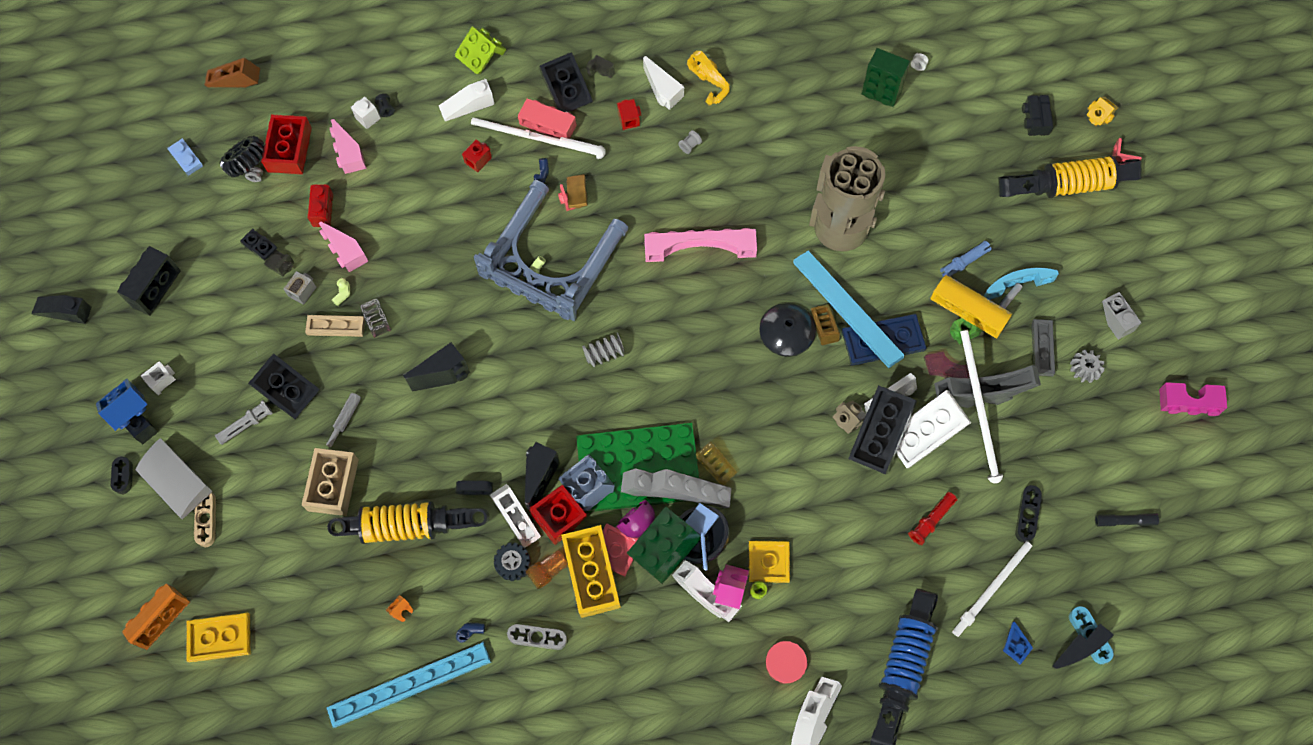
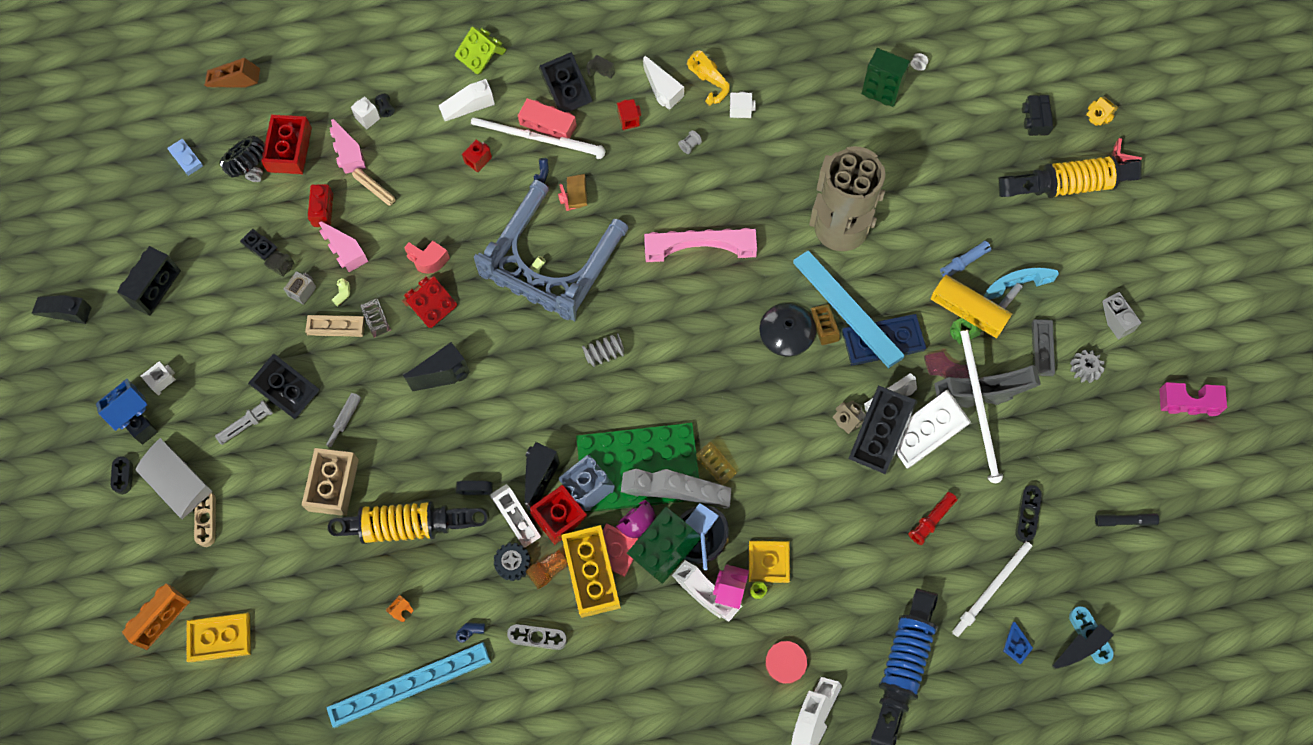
(373, 186): none -> tan axle
(429, 301): none -> red bracket
(430, 259): none -> coral brick
(741, 105): none -> white brick

